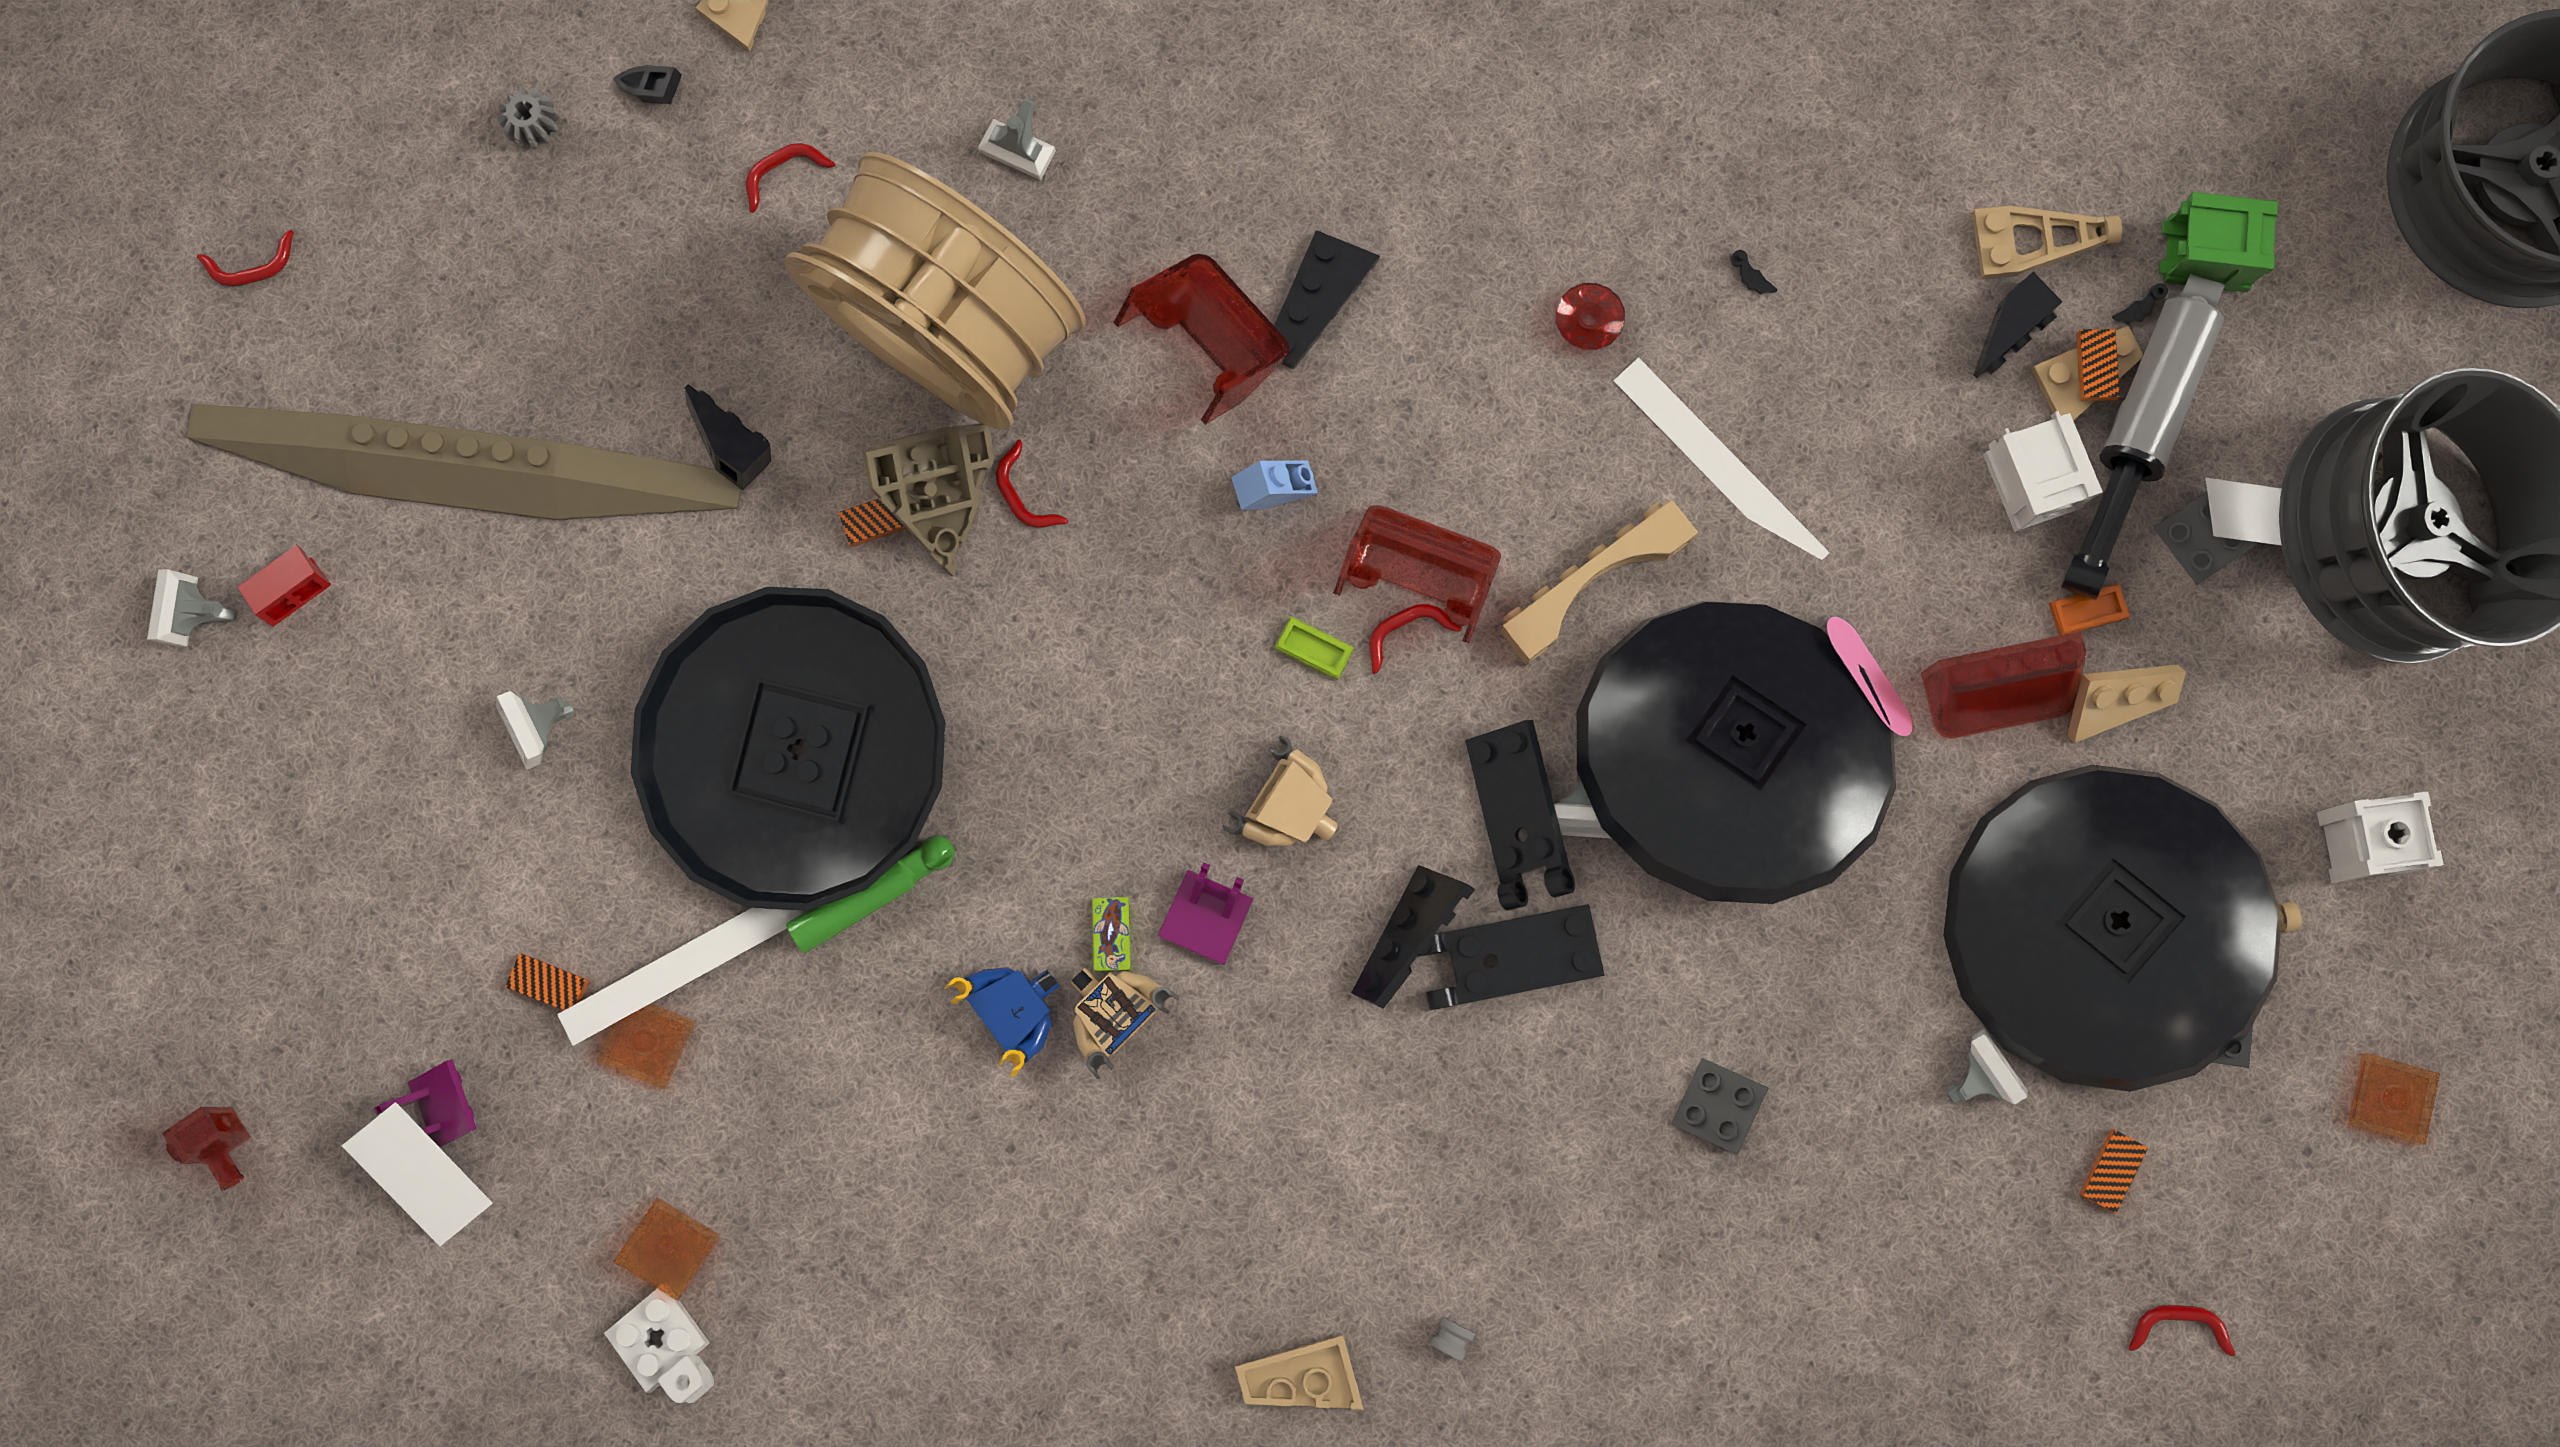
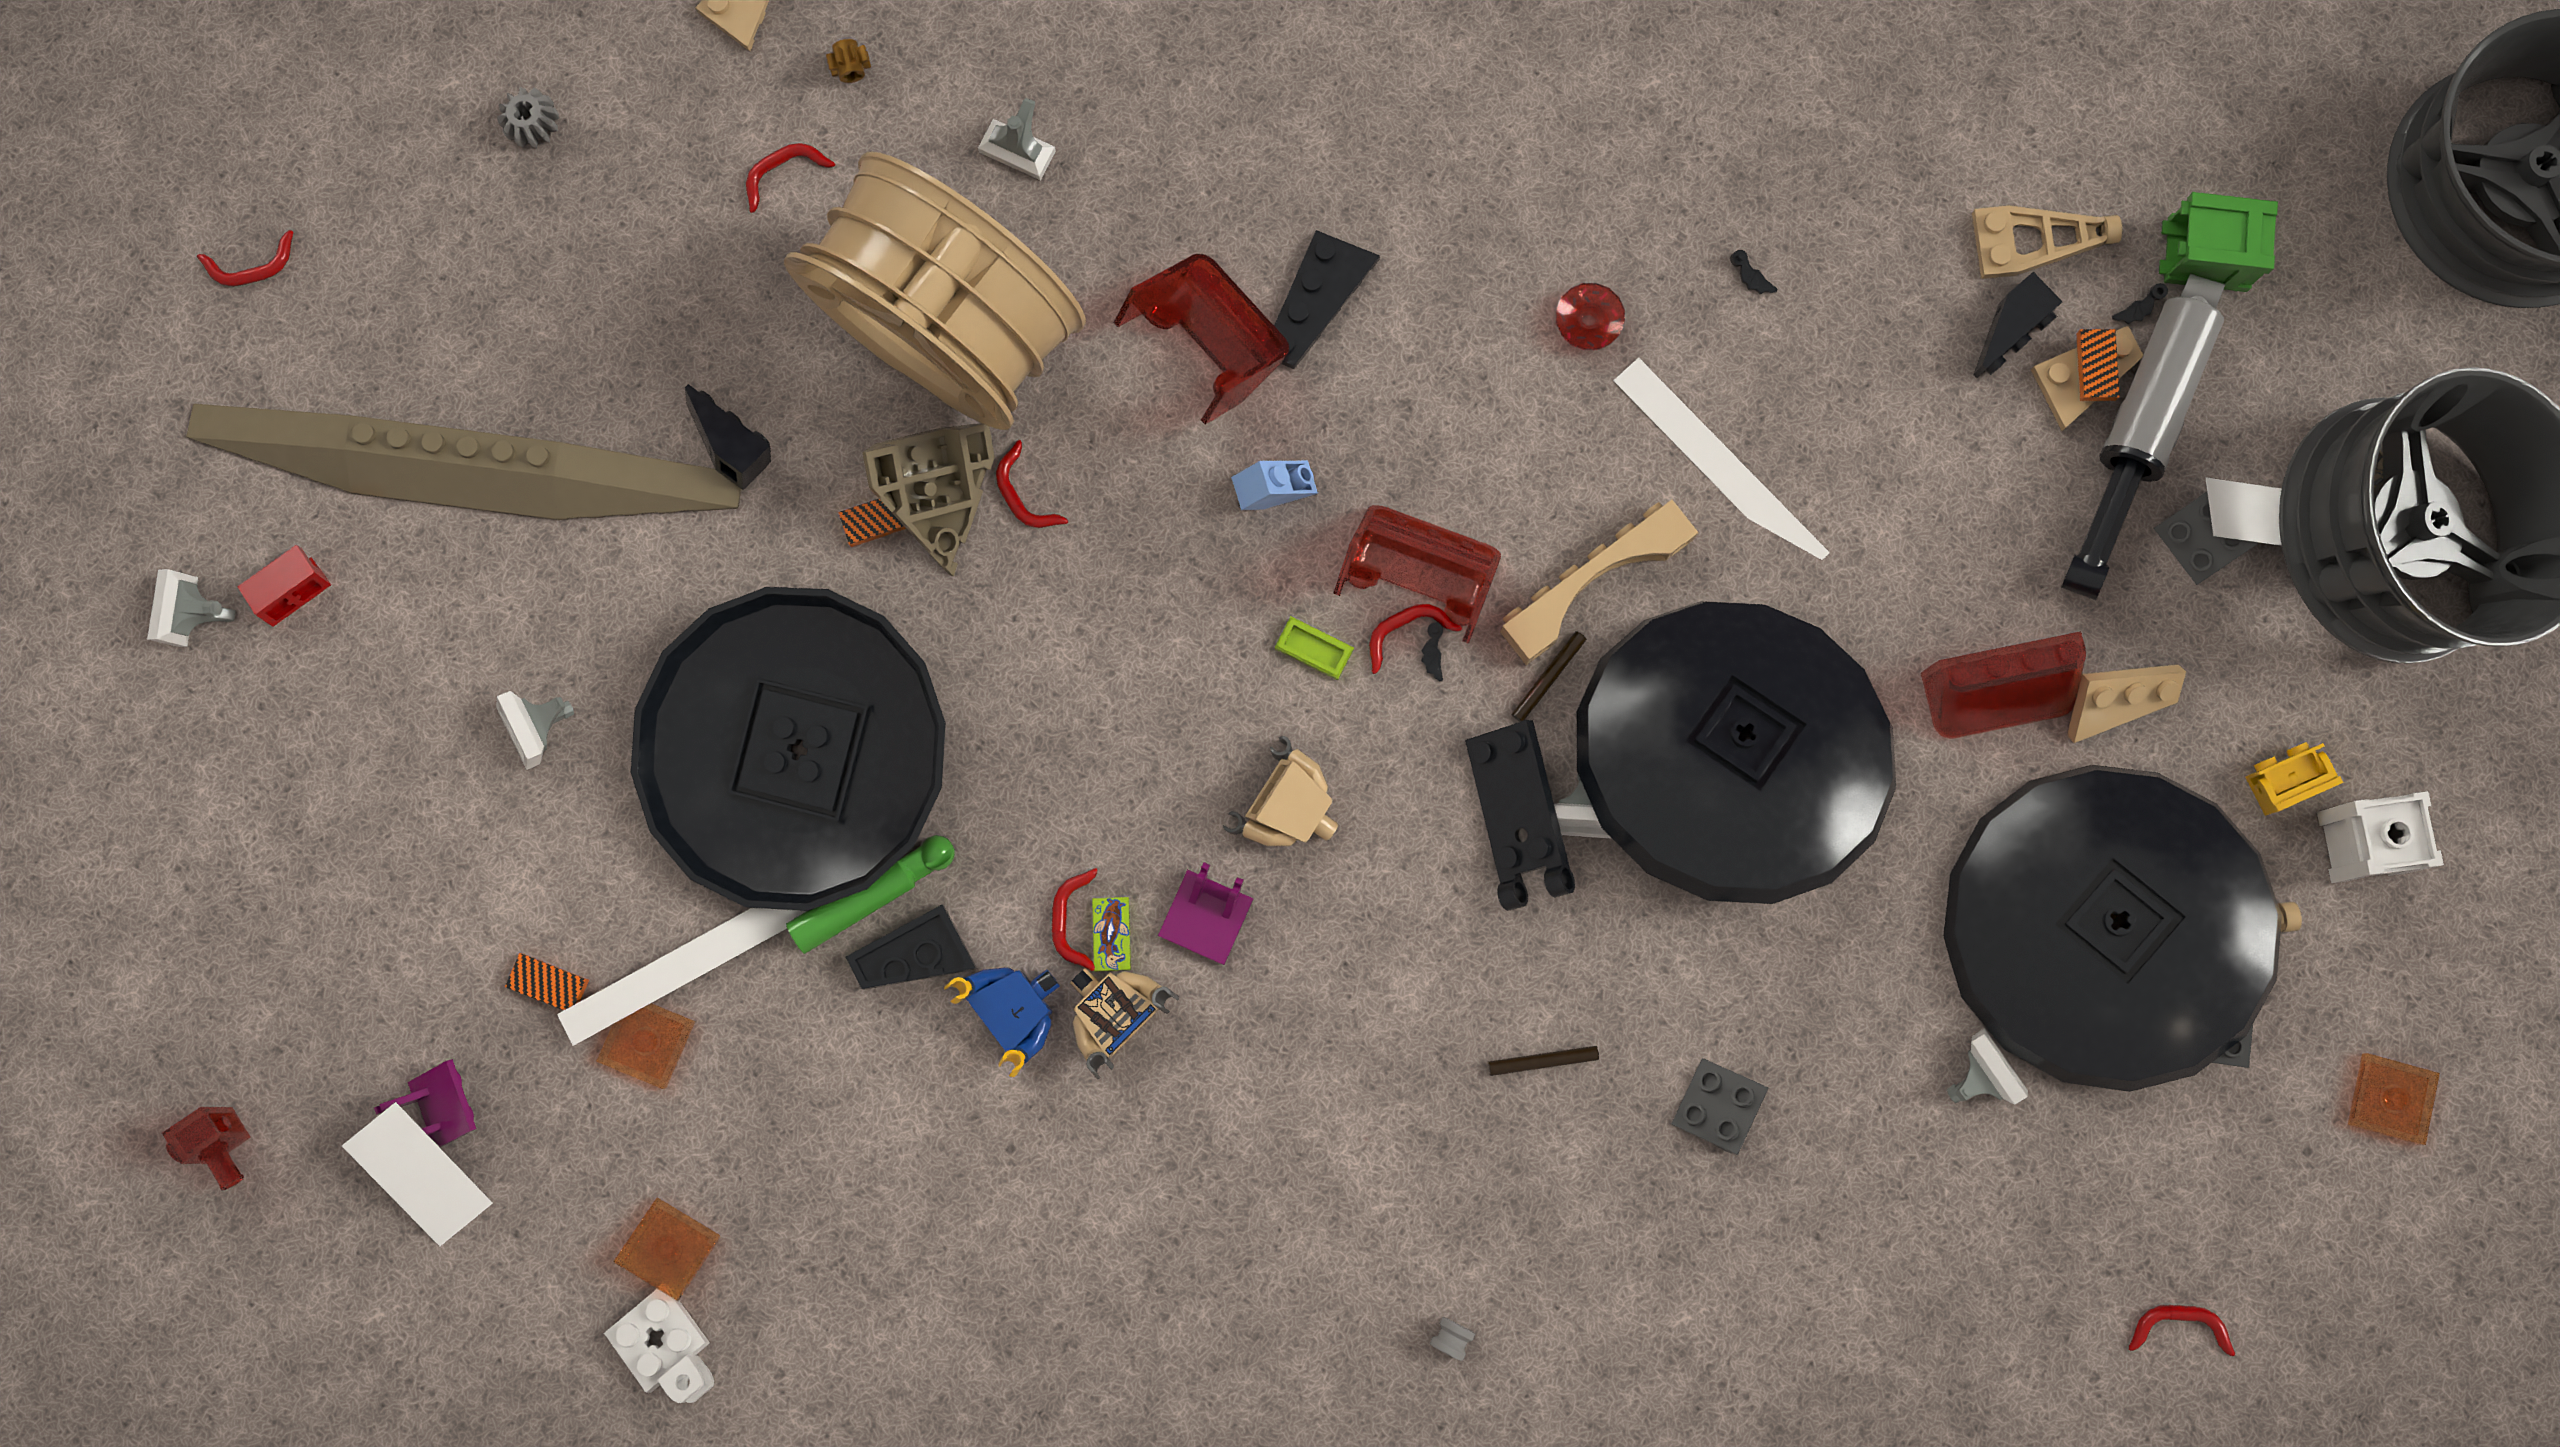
(650, 83): black plate -> none
(848, 60): none -> pearl gold gear
(913, 952): none -> black wing
(1059, 917): none -> red animal
(1303, 1376): tan wing -> none
(1417, 917): black wing -> none
(1431, 653): none -> black piece
(1529, 955): black hinge -> none
(1543, 1060): none -> dark brown bar
(1549, 676): none -> dark brown bar
(1854, 652): bright pink sticker -> none
(2042, 471): white container -> none
(2083, 613): orange tile -> none
(2113, 1171): tile -> none
(2292, 779): none -> yellow hinge

